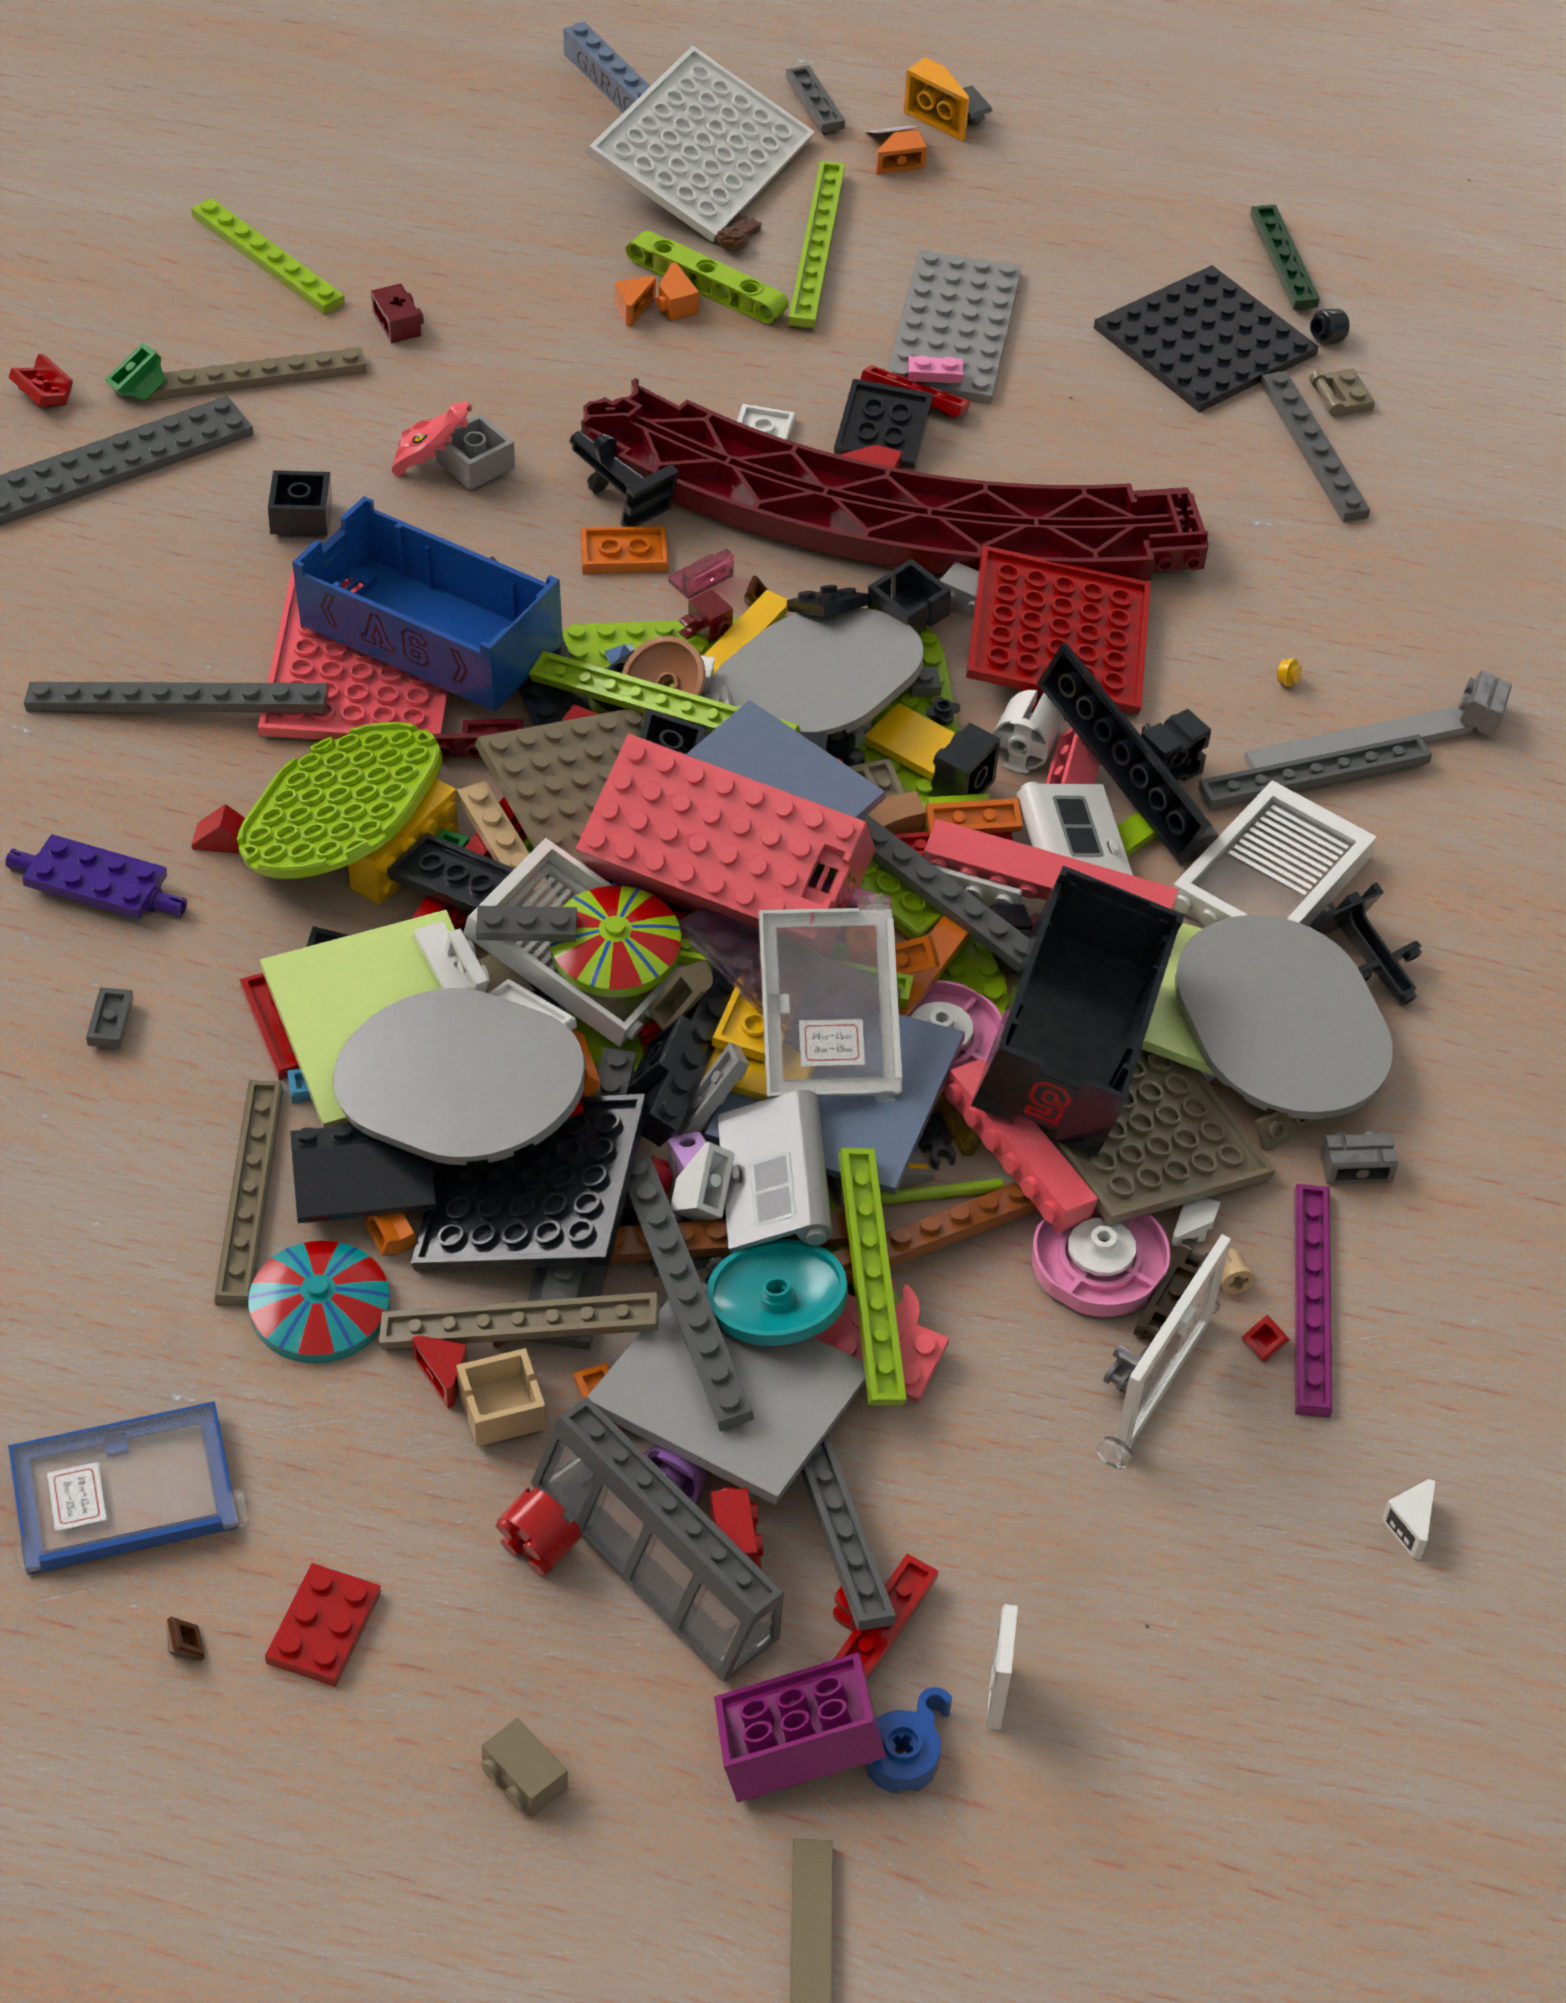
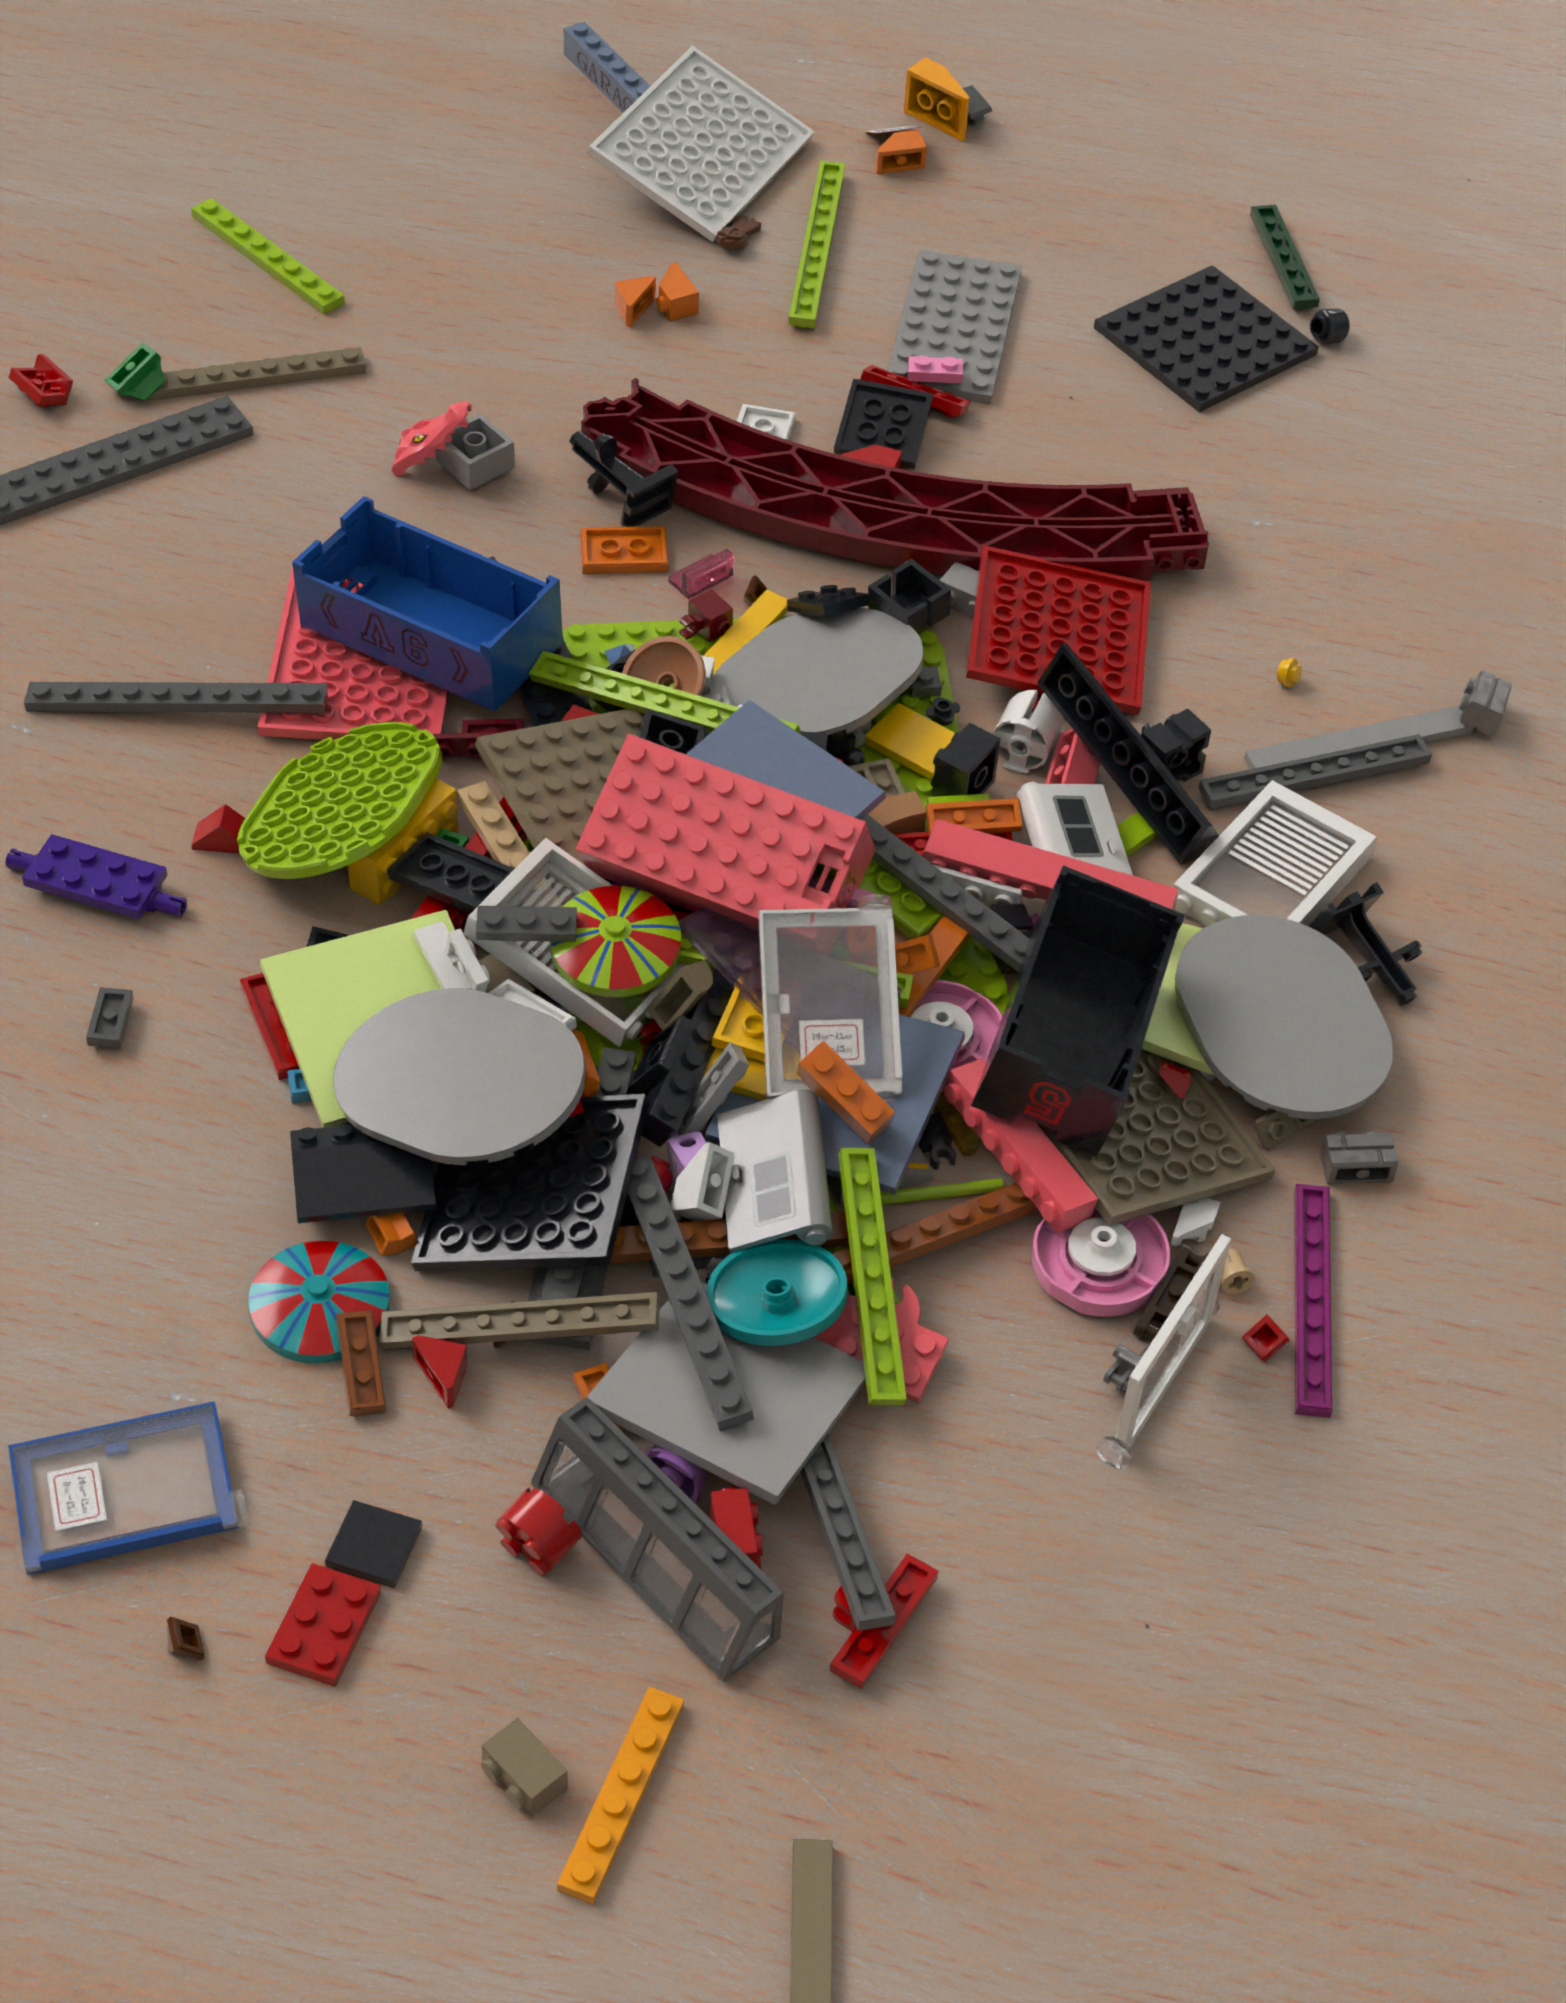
(248, 1193): dark tan tile -> none
(300, 503): black brick -> none
(360, 1363): none -> dark orange tile
(373, 1544): none -> black tile
(396, 313): dark red brick -> none
(497, 1397): tan piece -> none
(620, 1795): none -> light orange plate
(709, 277): lime beam -> none
(798, 1727): magenta slope -> none
(815, 99): dark grey plate -> none
(845, 1092): none -> orange brick
(915, 1734): blue piece -> none
(1001, 1667): white tile -> none
(1176, 1078): none -> red slope
(1315, 446): dark grey plate -> none
(1348, 387): dark tan plate -> none
(1410, 1516): white slope -> none

